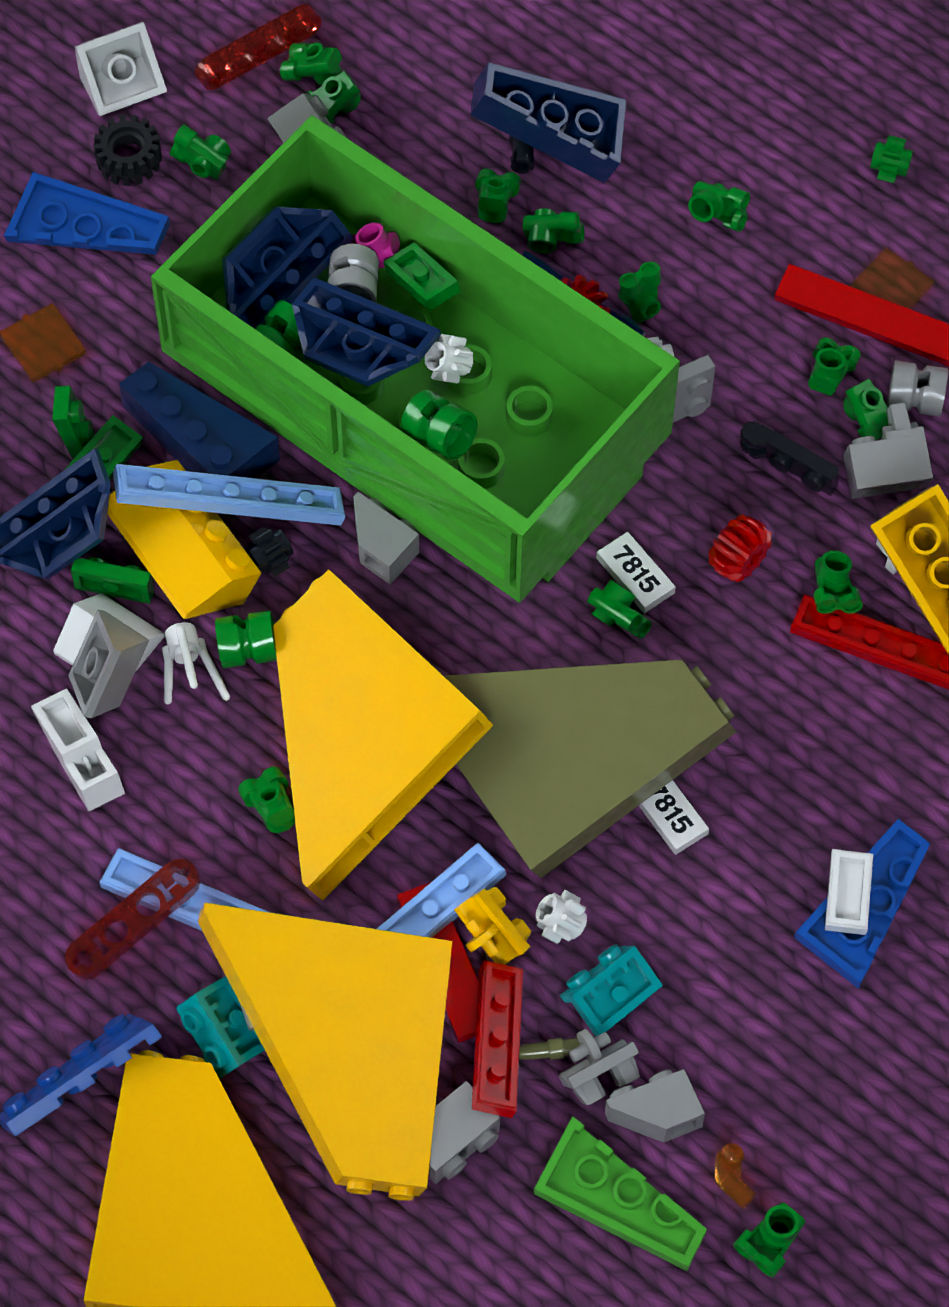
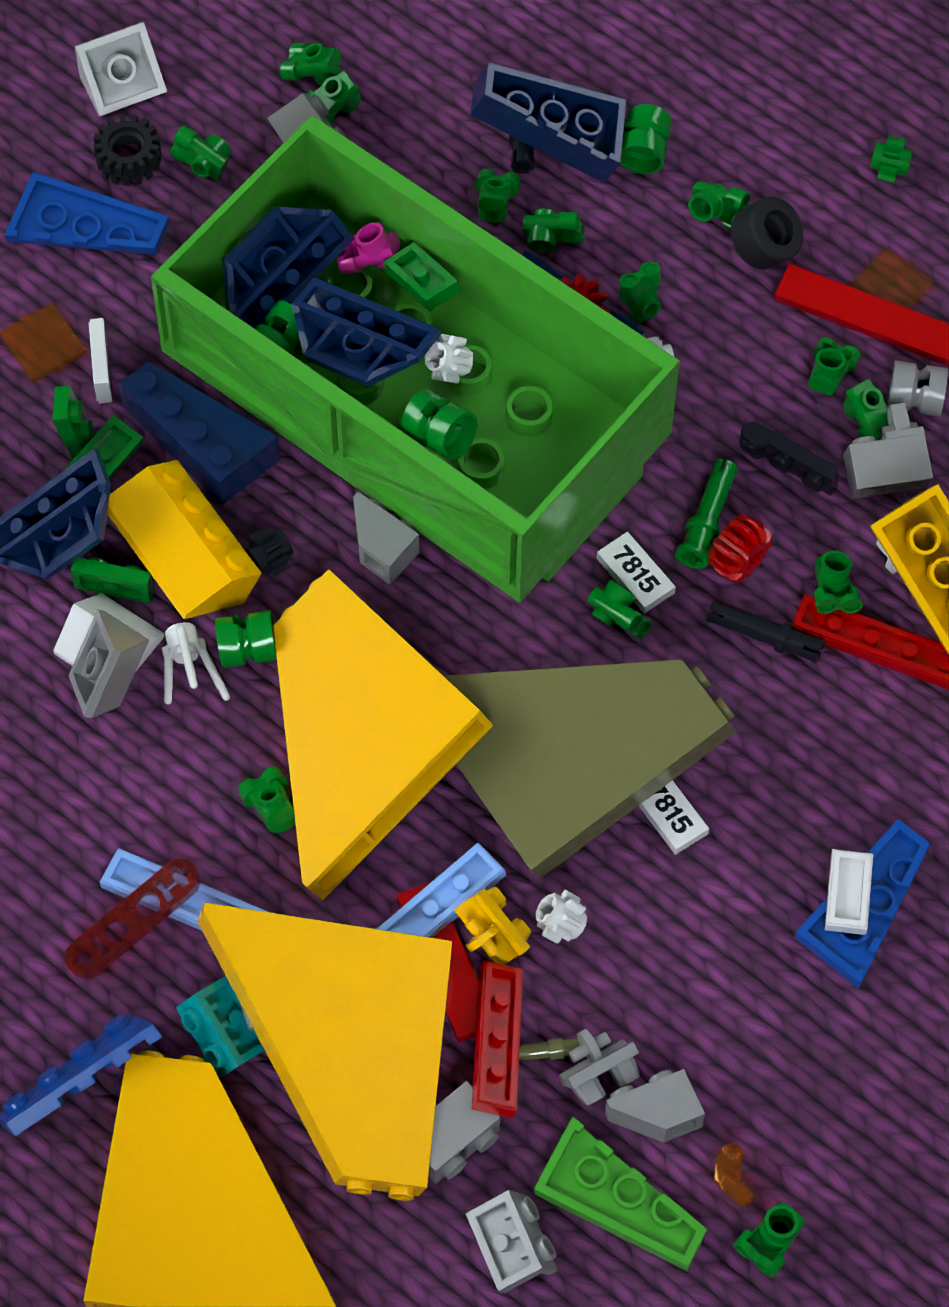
(78, 749): white slope -> none
(100, 360): none -> white tile
(228, 494): light blue tile -> none
(257, 47): clear red beam -> none
(355, 270): light grey wheel -> none
(512, 1240): none -> light grey bracket
(611, 987): teal bracket -> none
(645, 138): none -> green wheel
(694, 388): light grey bracket -> none
(703, 526): none -> green pin
(751, 238): none -> black tyre
(766, 631): none -> black pin

